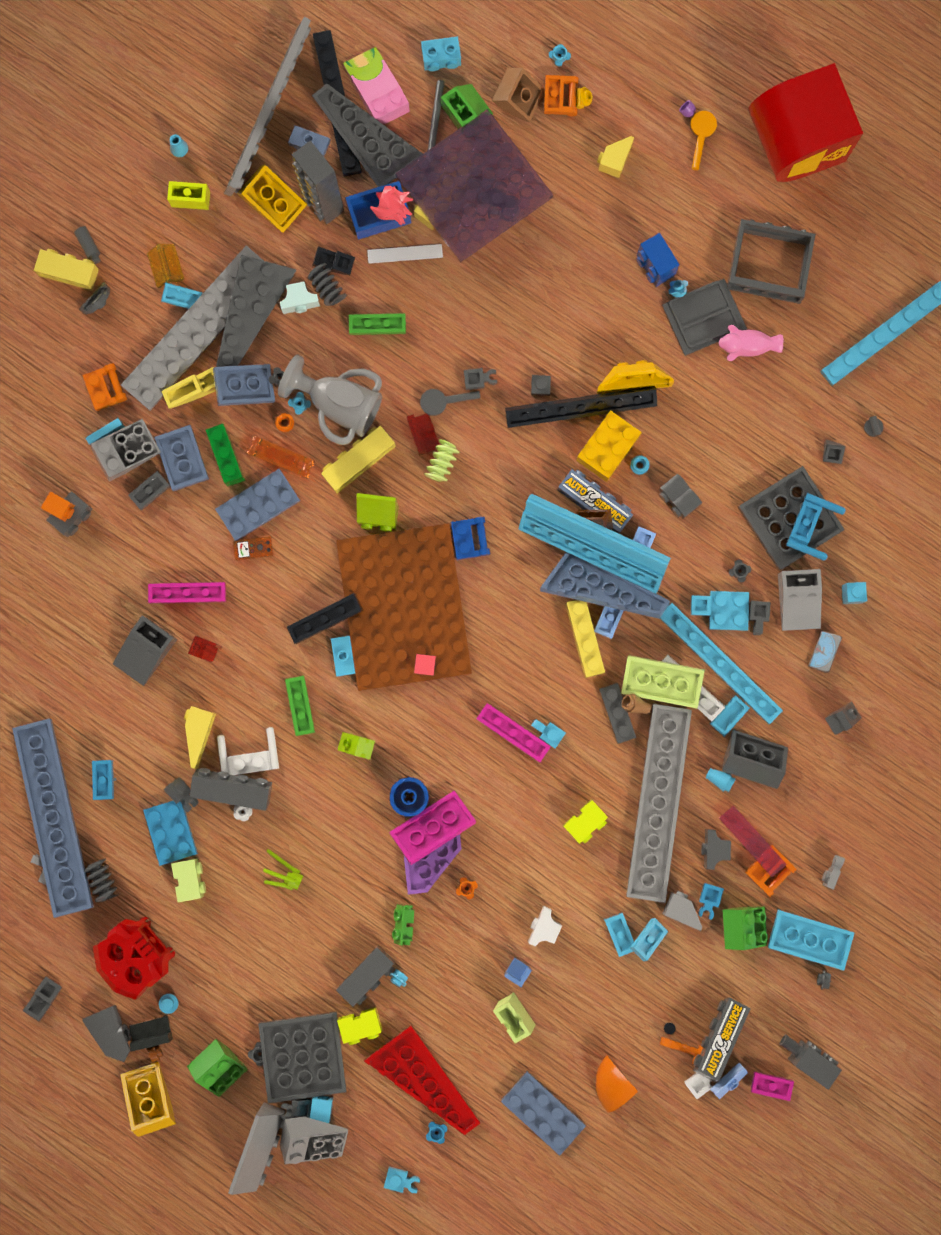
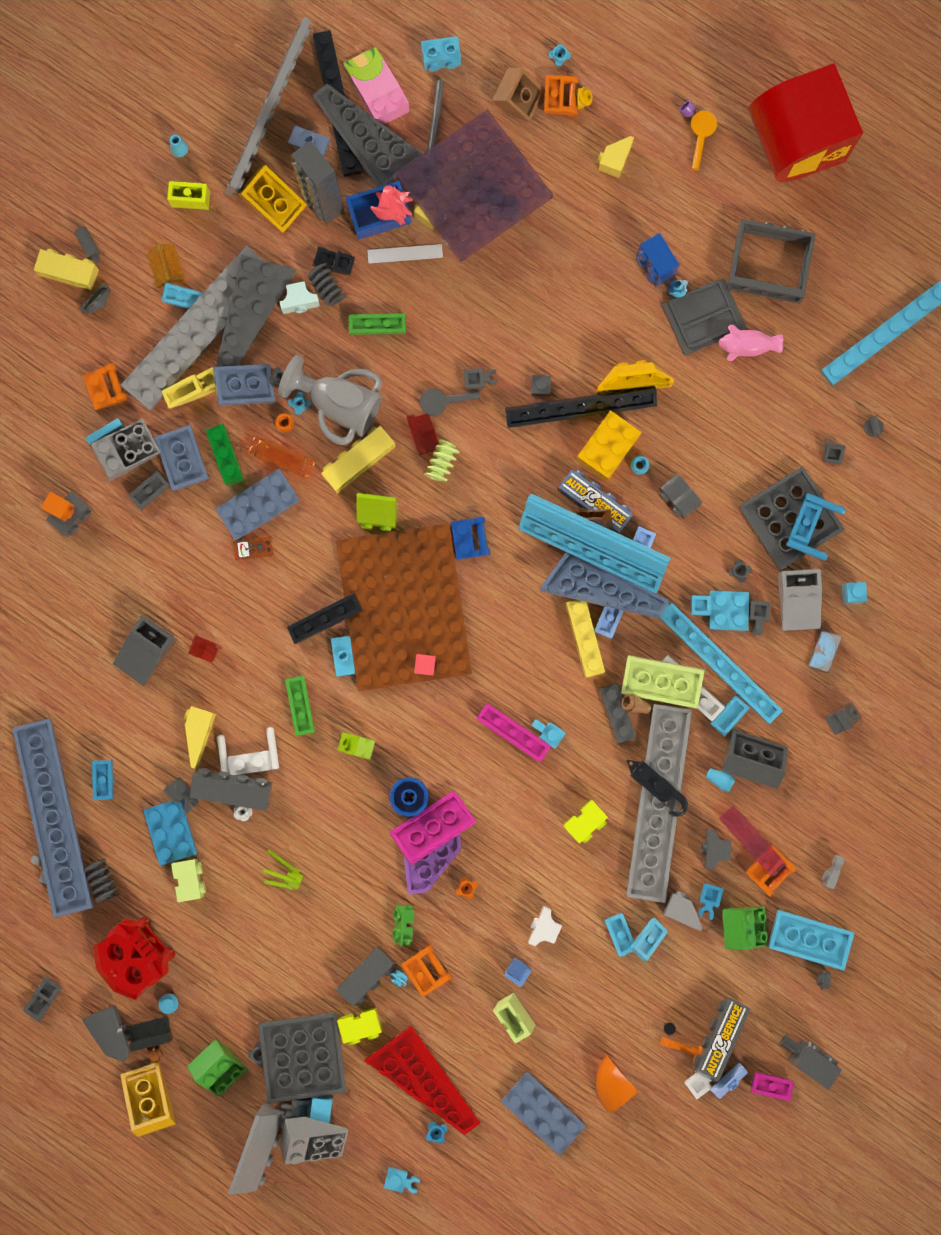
(187, 592): dark pink plate -> none
(420, 973): none -> orange plate
(463, 104): bright green slope -> none
(656, 785): none -> black plate

